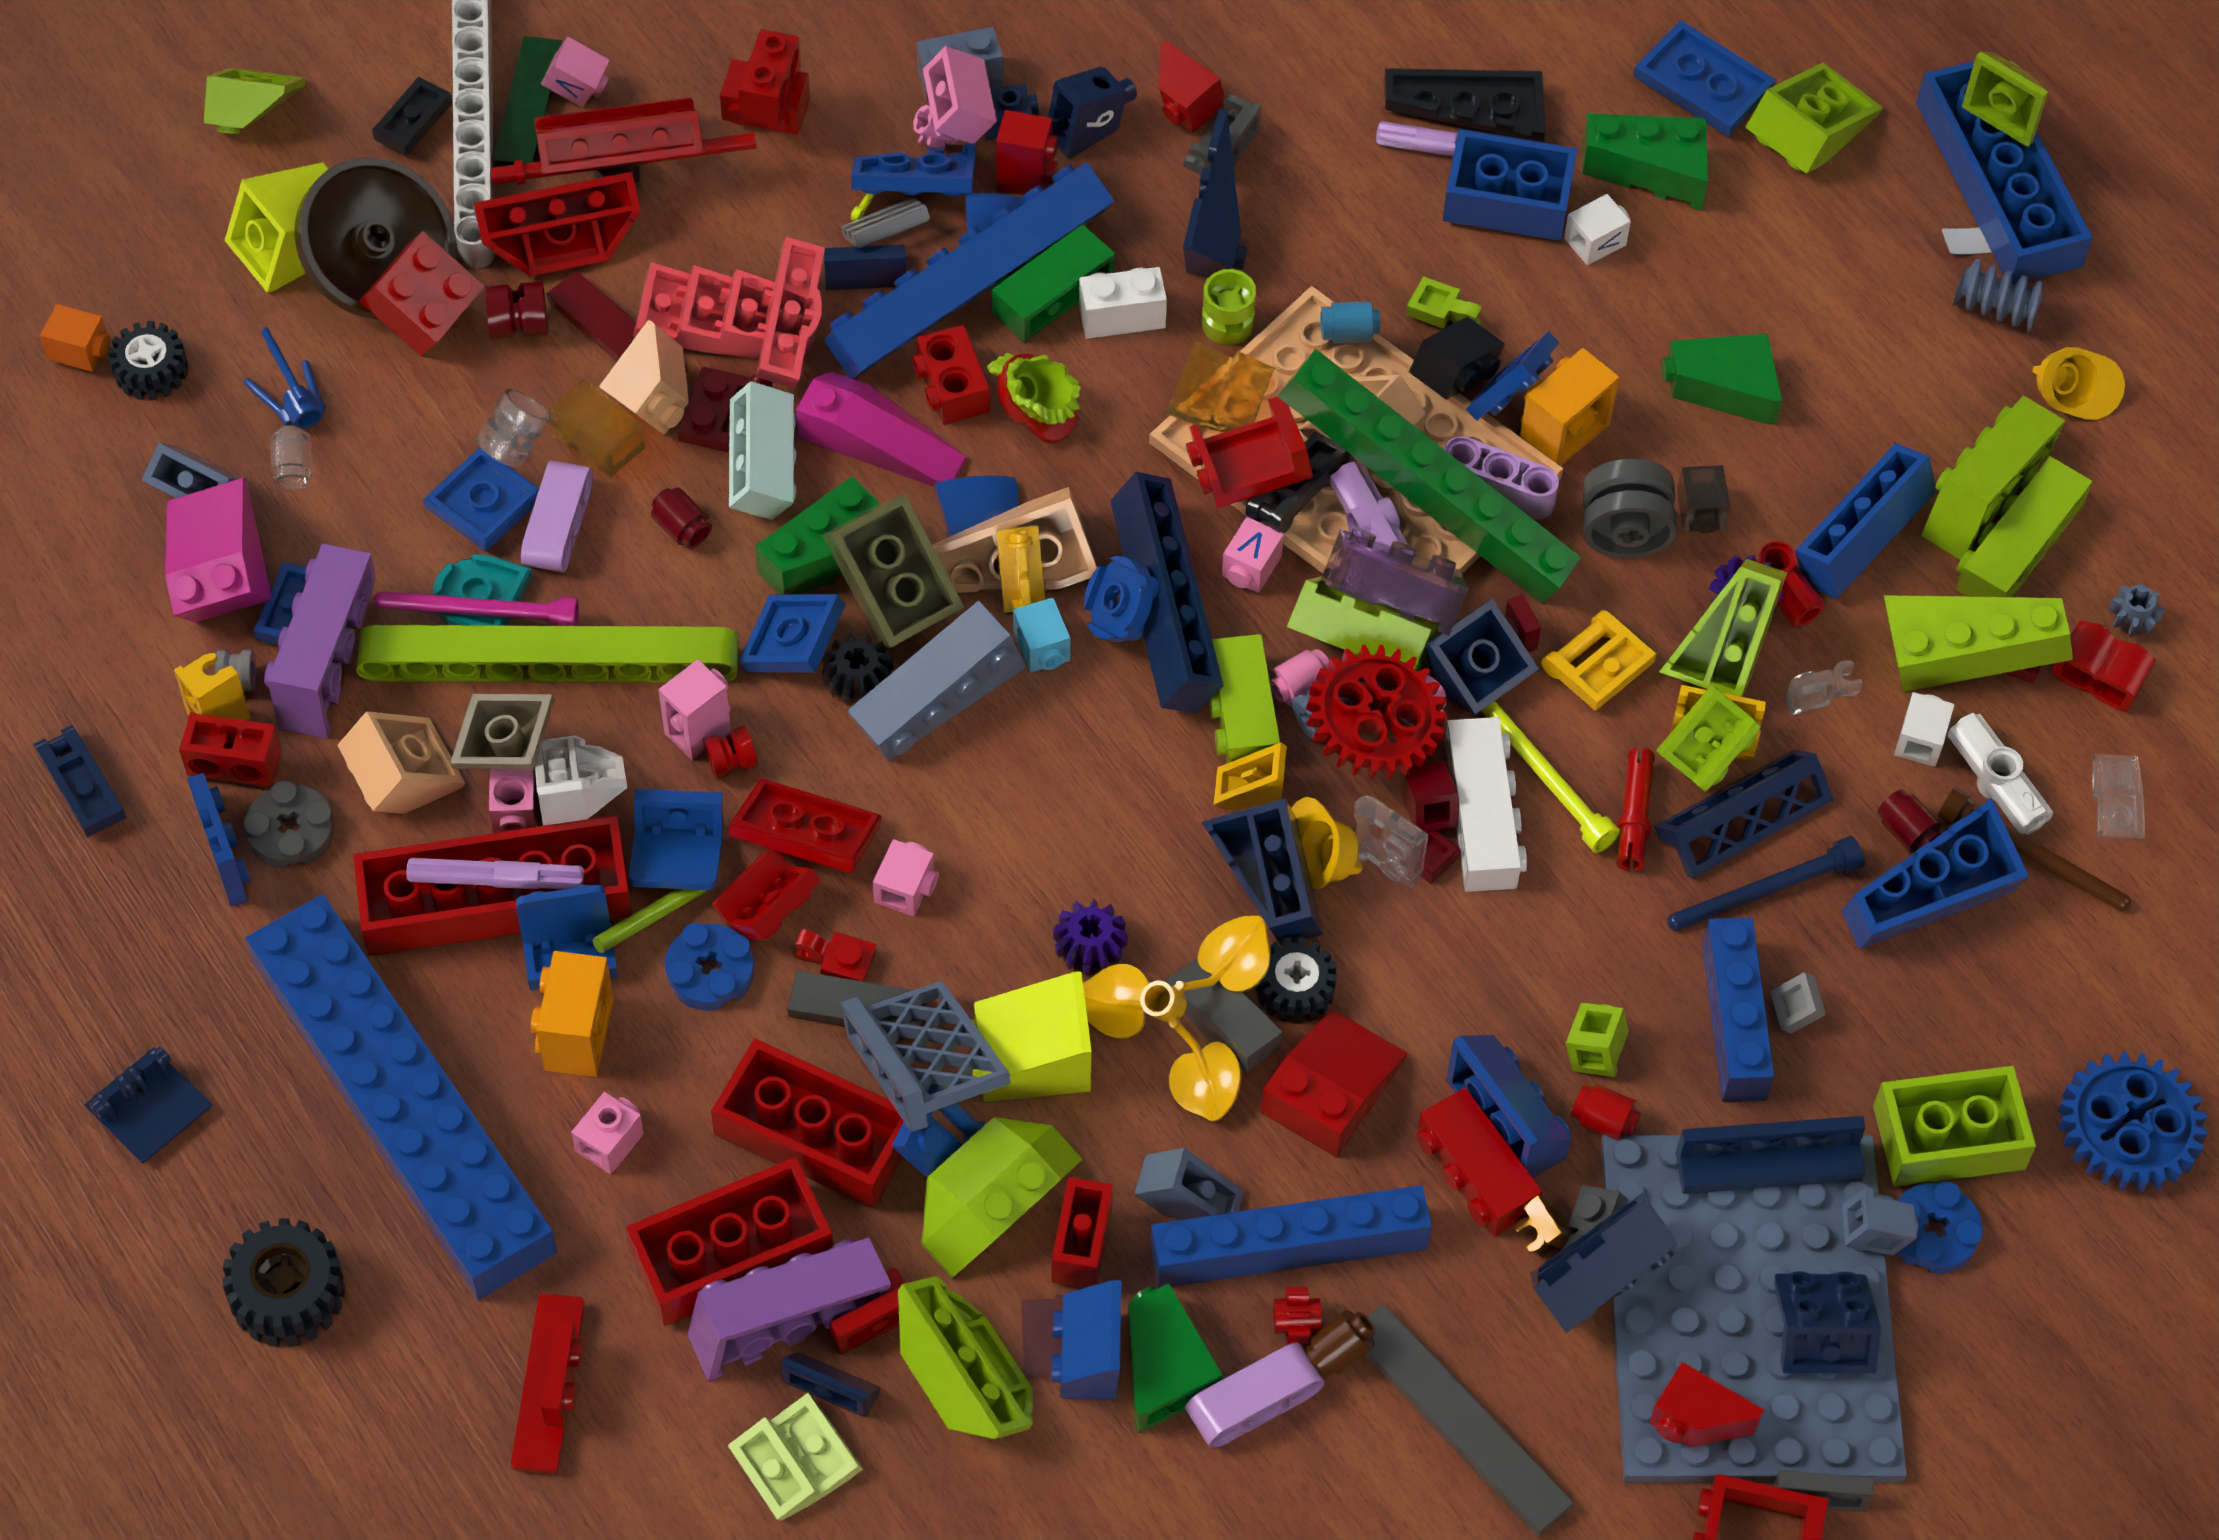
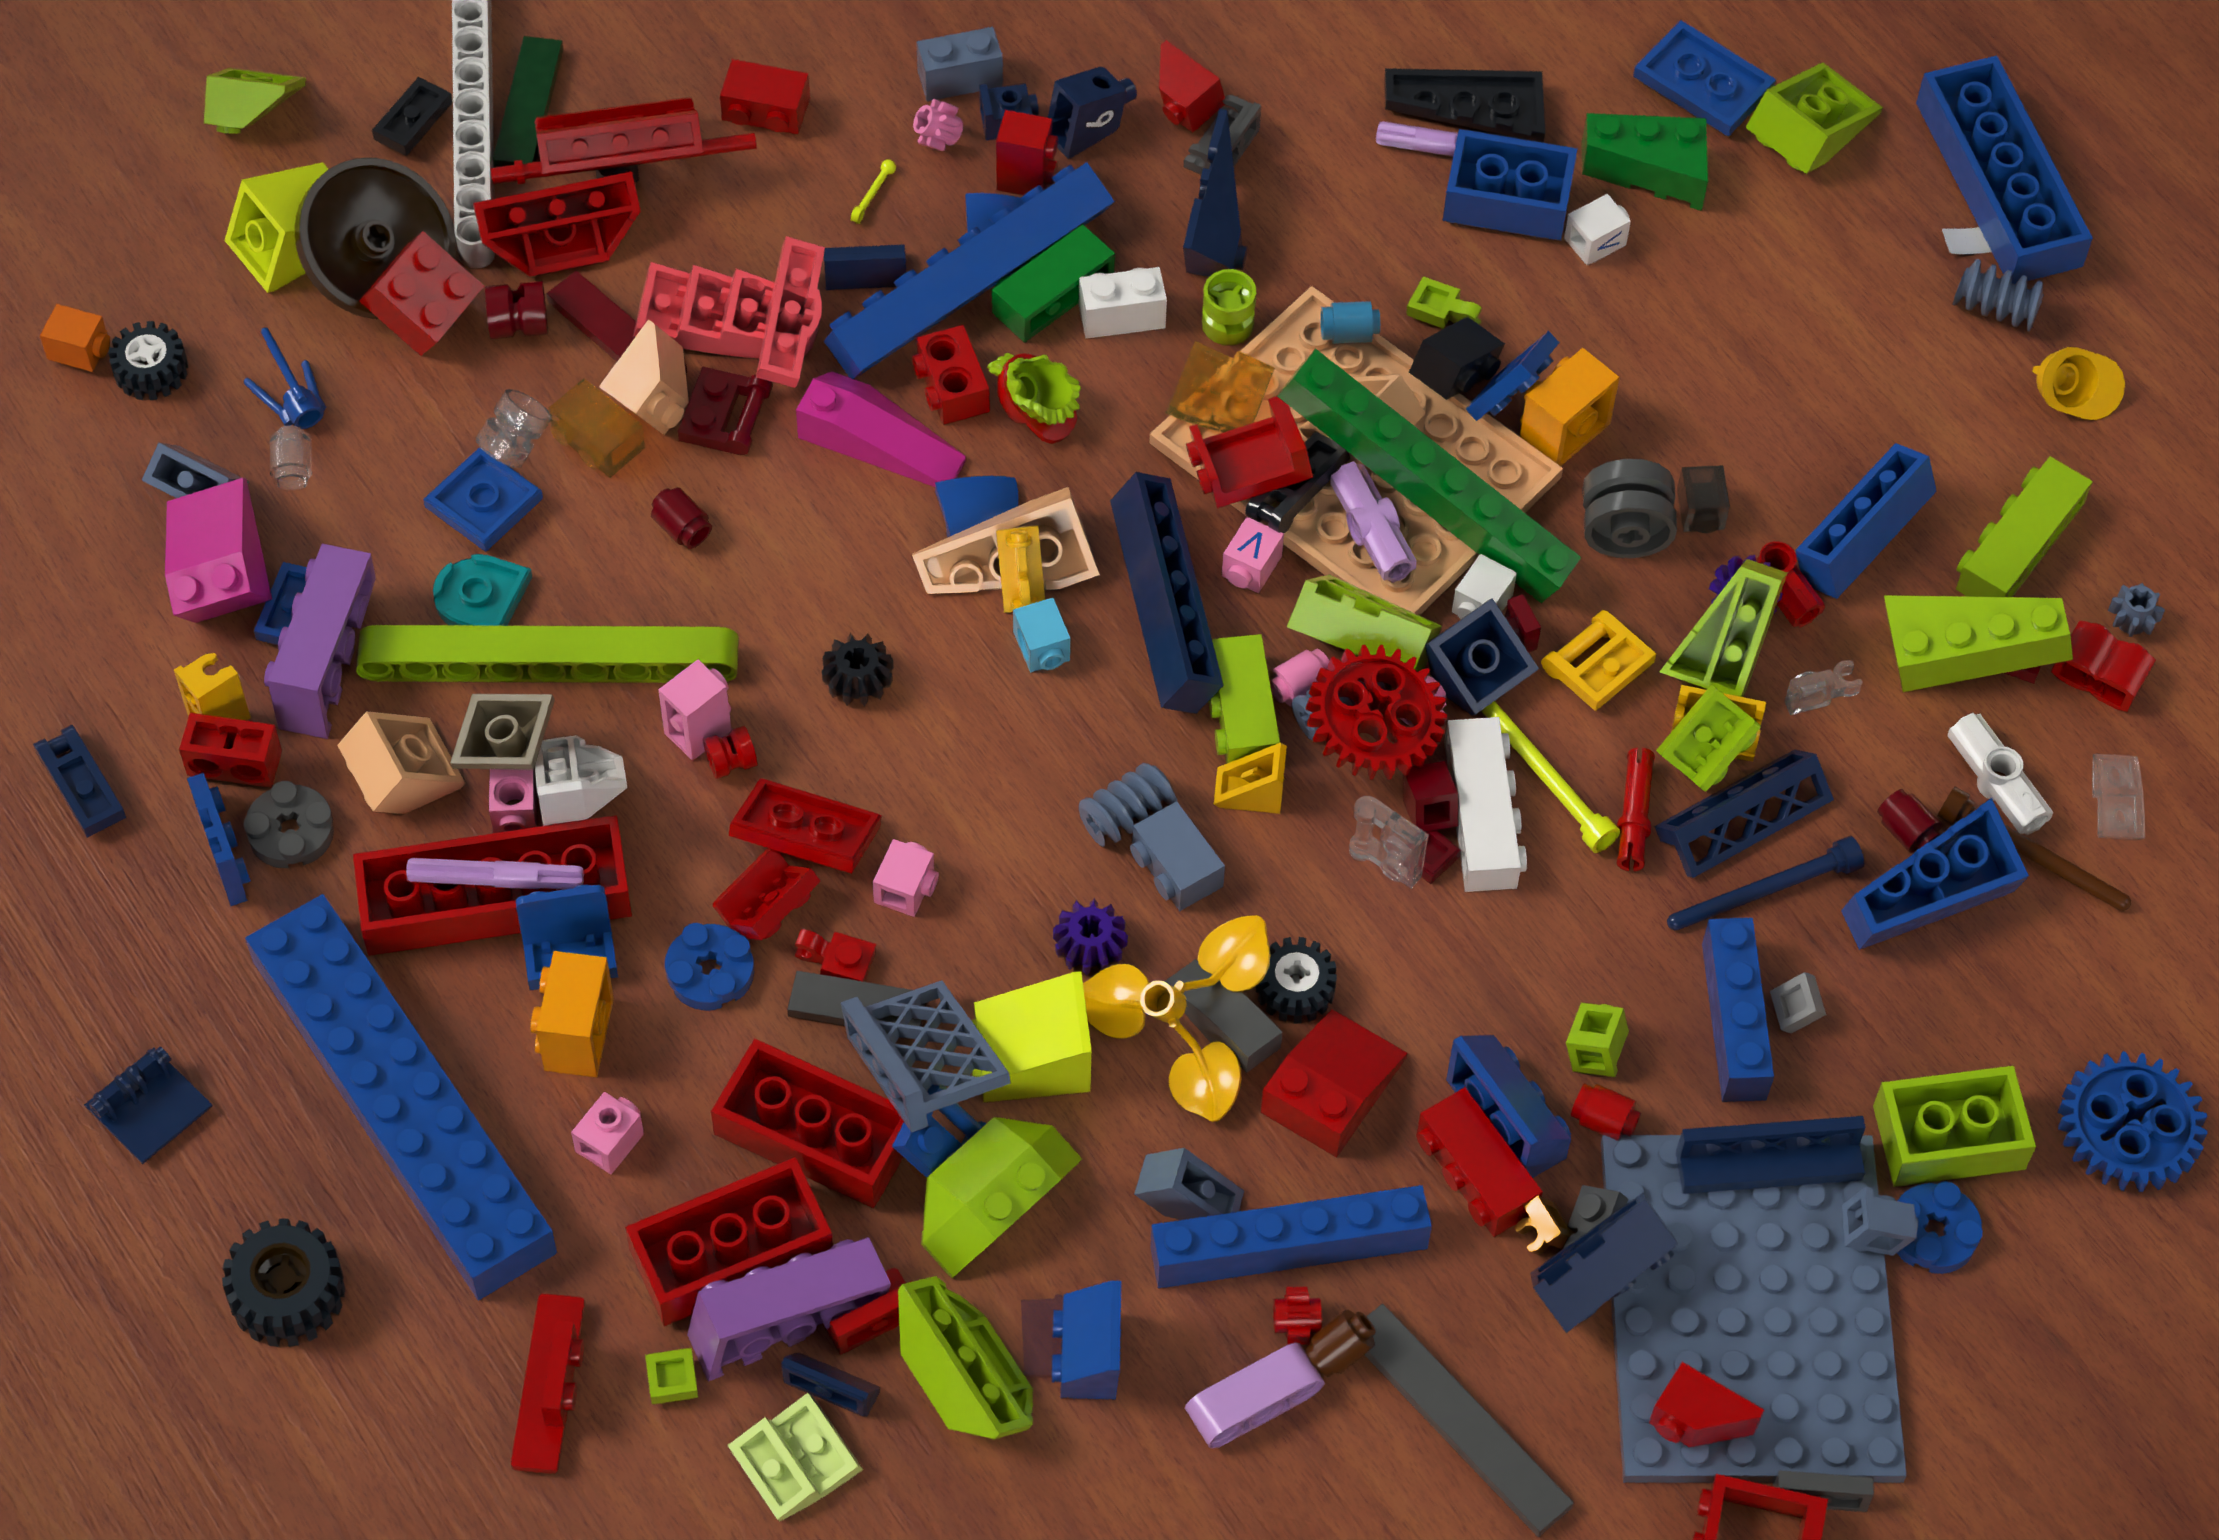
(244, 665): light grey wheel -> none
(557, 516): lavender beam -> none
(558, 613): dark pink piece -> none
(576, 72): bright pink brick -> none
(644, 918): lime bar -> none
(671, 1376): none -> lime plate
(676, 839): blue bracket -> none
(762, 451): light aqua brick -> none
(769, 78): red brick -> none
(792, 633): blue plate -> none
(796, 554): green wedge -> none
(885, 223): light grey tile -> none
(893, 571): olive brick -> none
(931, 172): blue wing -> none
(938, 682): sand blue wedge -> none
(959, 95): bright pink brick -> none
(1081, 1233): red brick -> none
(1124, 801): none -> sand blue piece
(1125, 618): blue plate -> none
(1165, 1357): green slope -> none
(1177, 856): none -> sand blue brick
(1271, 865): dark blue wedge -> none
(1327, 844): yellow piece -> none
(1396, 577): clear purple wedge -> none
(1482, 582): none -> white brick
(1519, 475): lavender beam -> none
(1725, 375): green slope -> none
(1828, 1323): dark blue bracket -> none
(1924, 729): white brick -> none
(1990, 474): lime wedge -> none
(2005, 96): lime slope -> none

